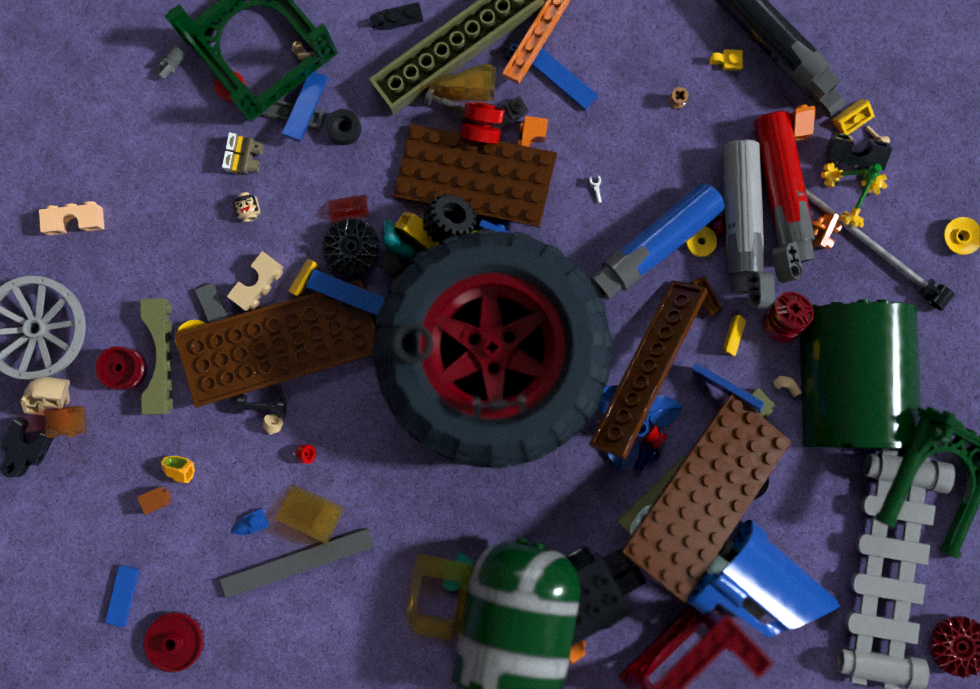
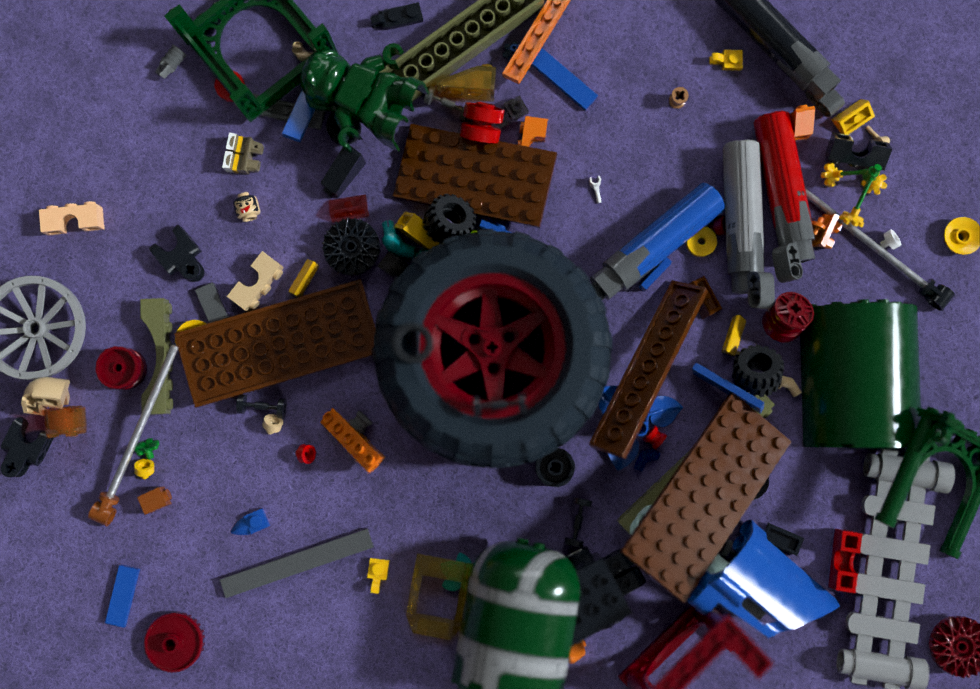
(102, 511): none -> flat silver piece
(144, 468): none -> yellow tile
(147, 448): none -> green plant
(178, 468): light orange rock -> none
(181, 257): none -> black piece
(310, 514): clear yellow slope -> none
(342, 172): none -> black slope
(345, 292): blue tile -> none
(353, 441): none -> orange slope
(360, 92): none -> dark green piece
(360, 422): none -> dark grey wheel
(378, 571): none -> yellow plate
(565, 470): none -> black brick
(578, 522): none -> black wheel
(655, 274): none -> blue tile
(761, 359): none -> black tyre
(784, 539): none -> black tile
(842, 572): none -> red arch
(891, 240): none -> white tile

